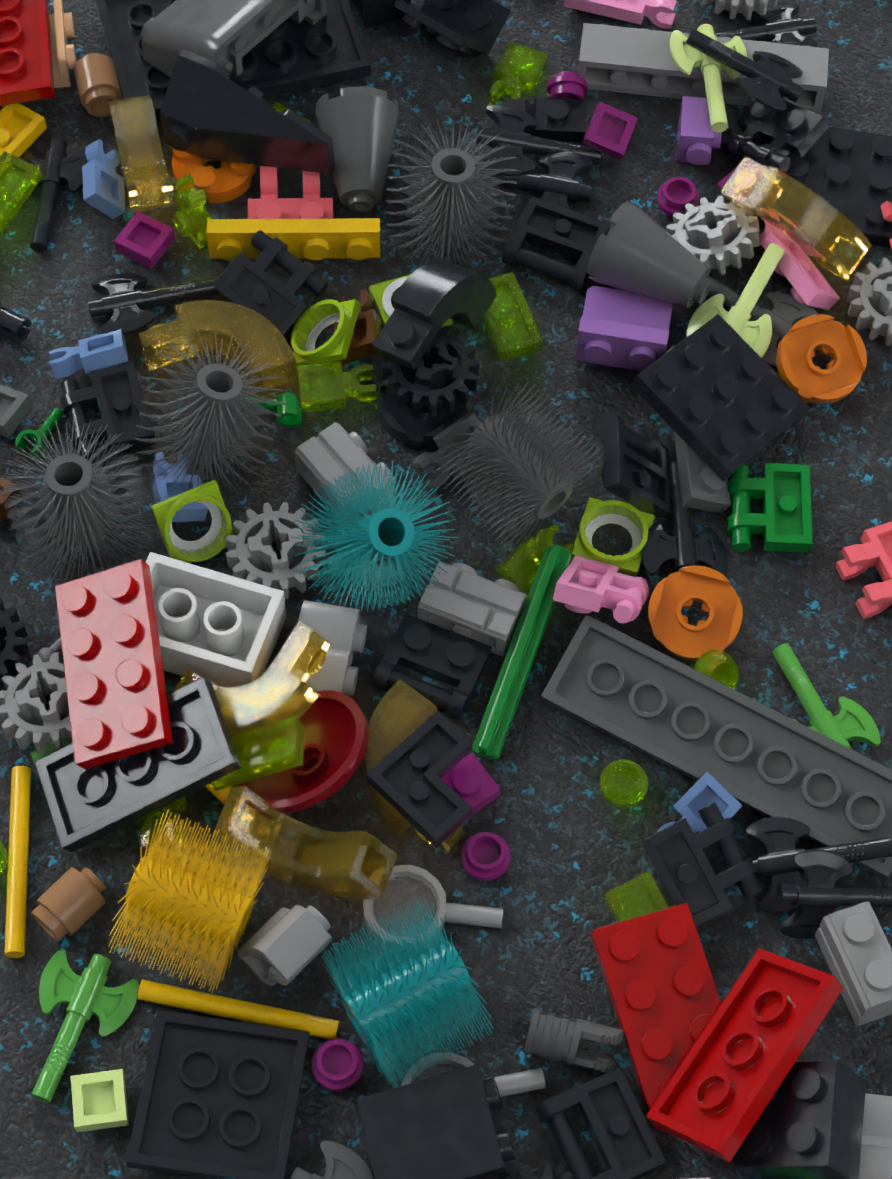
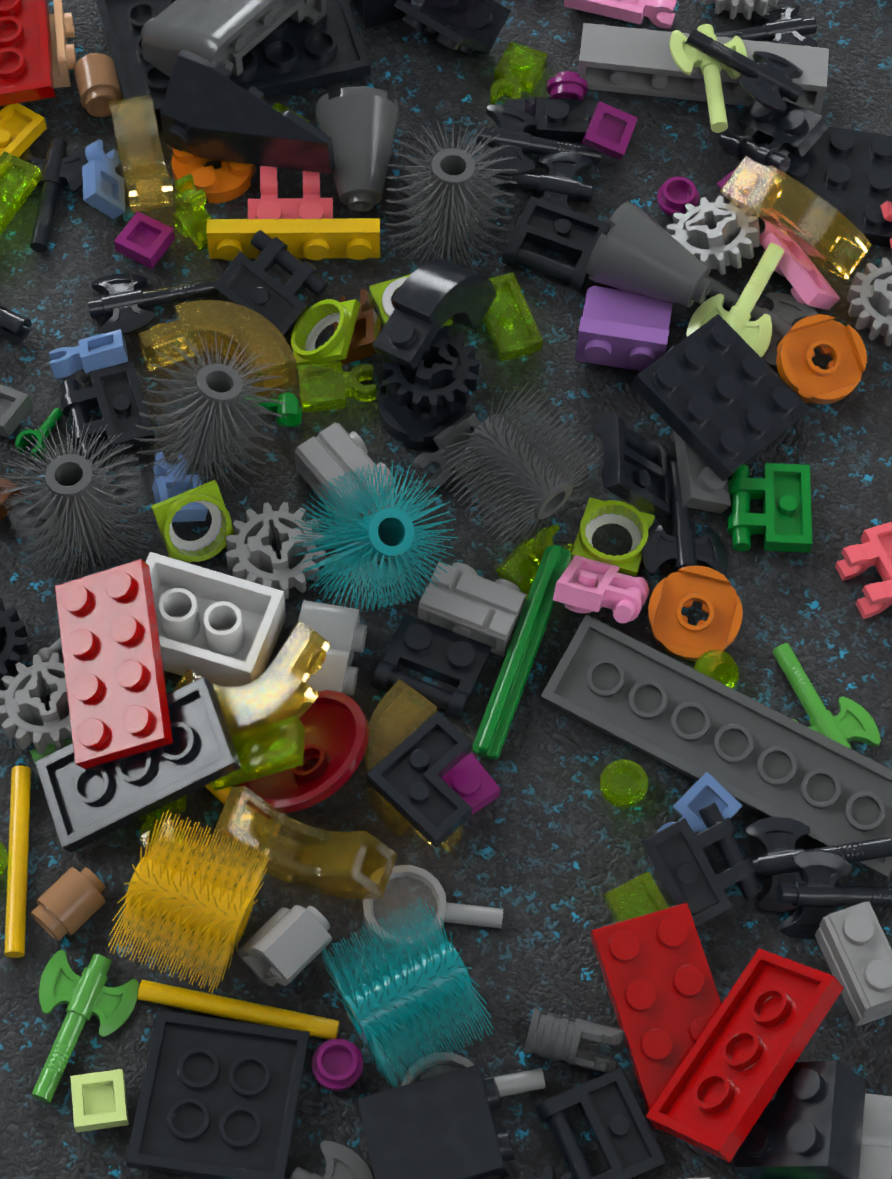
(485, 856): magenta plate -> none
(694, 132): medium lavender brick -> none

